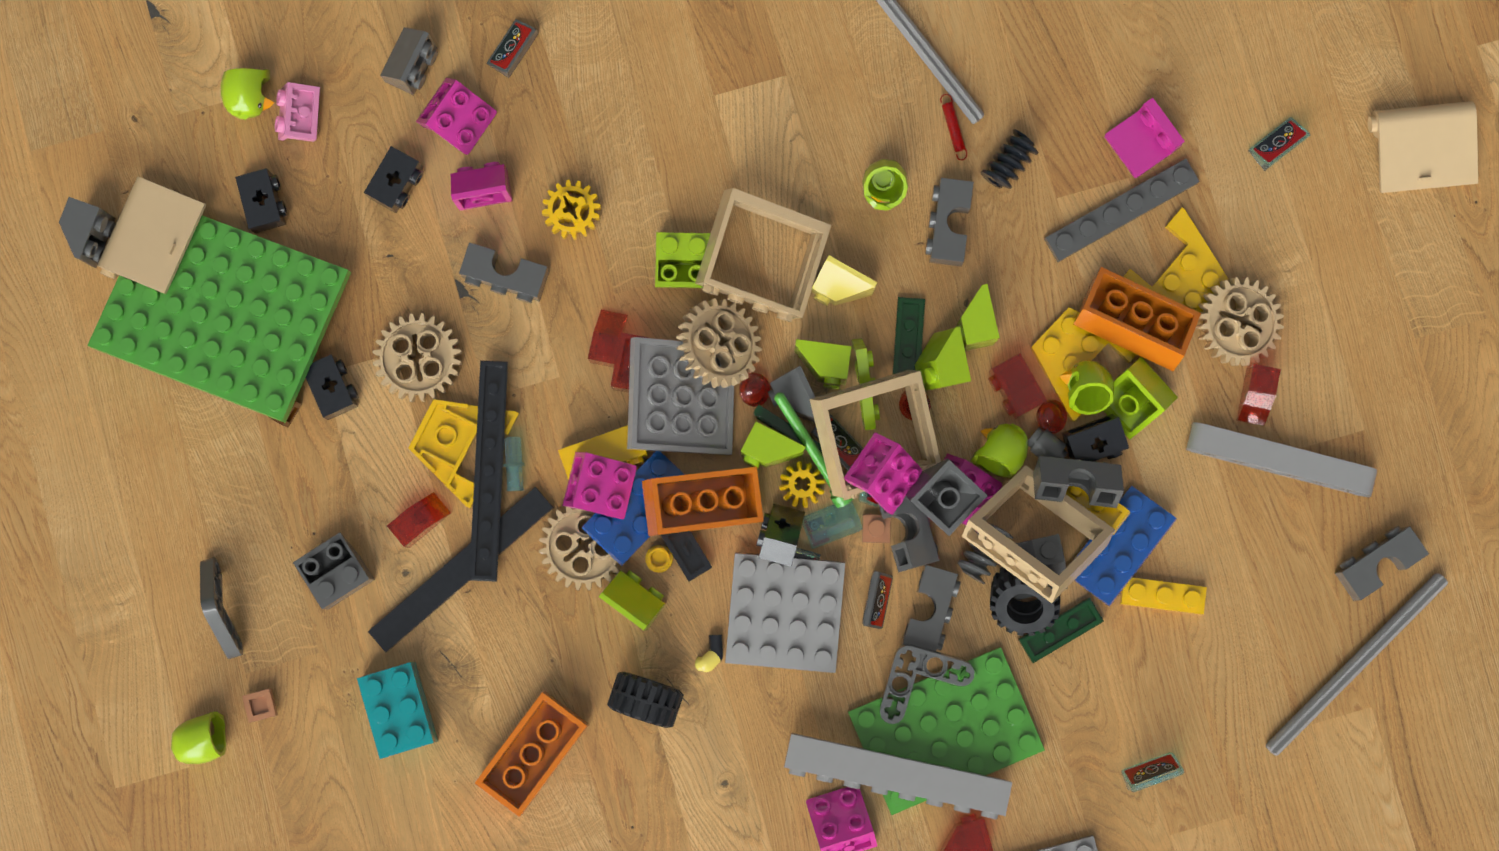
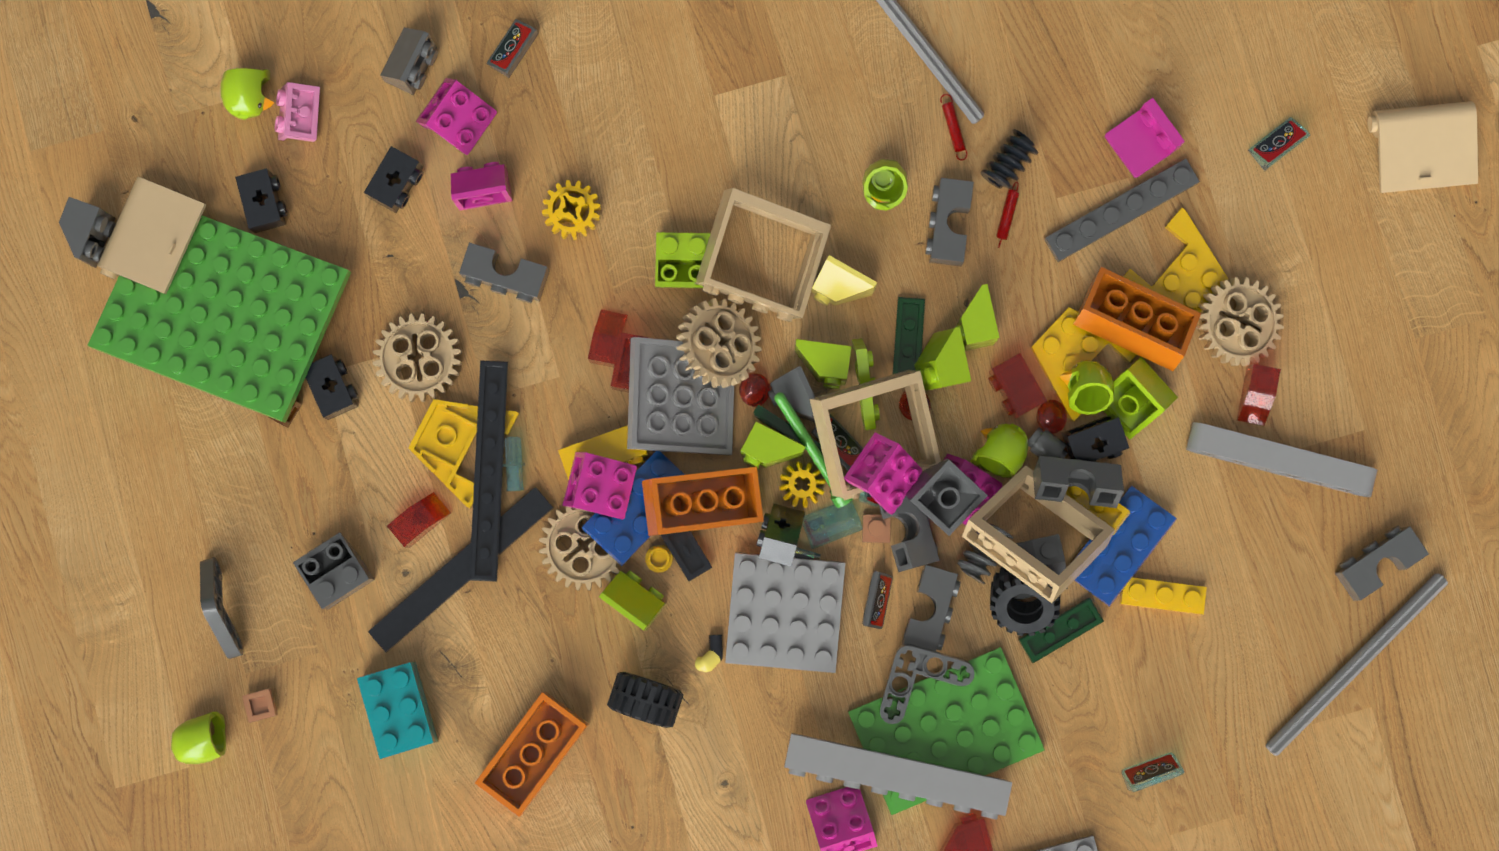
(1007, 214): none -> red piece

